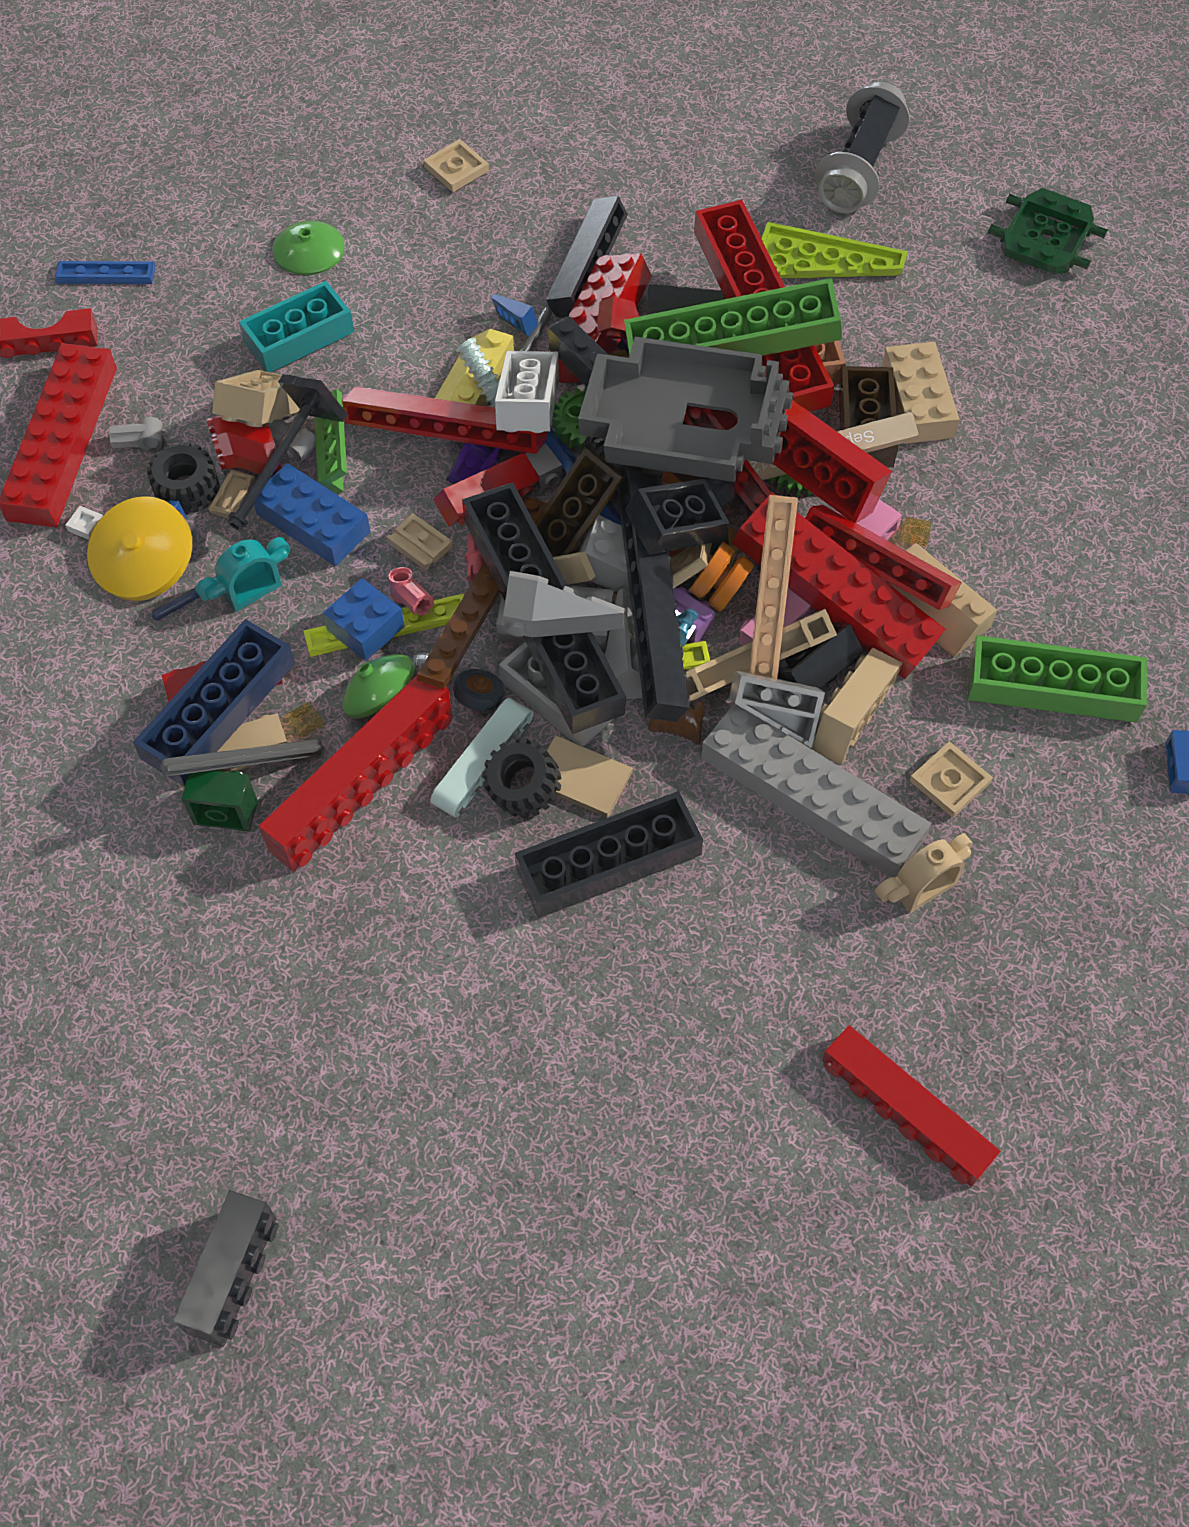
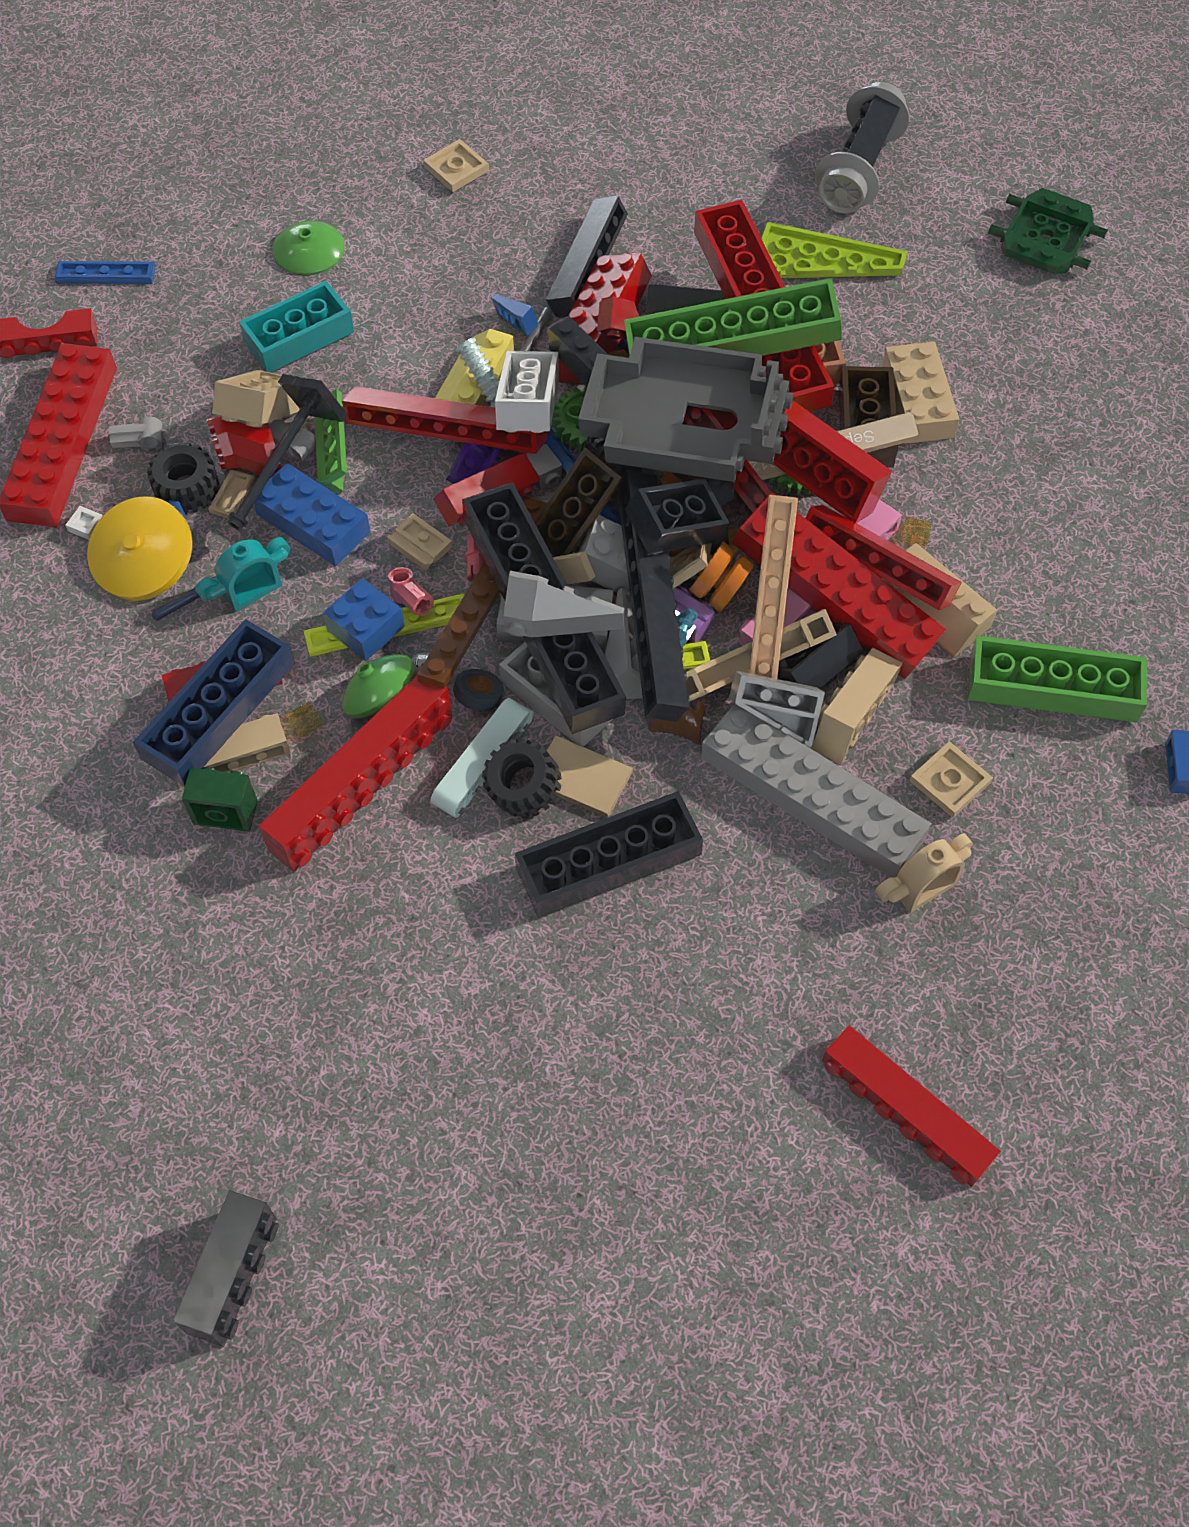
(241, 757): dark grey axle -> none

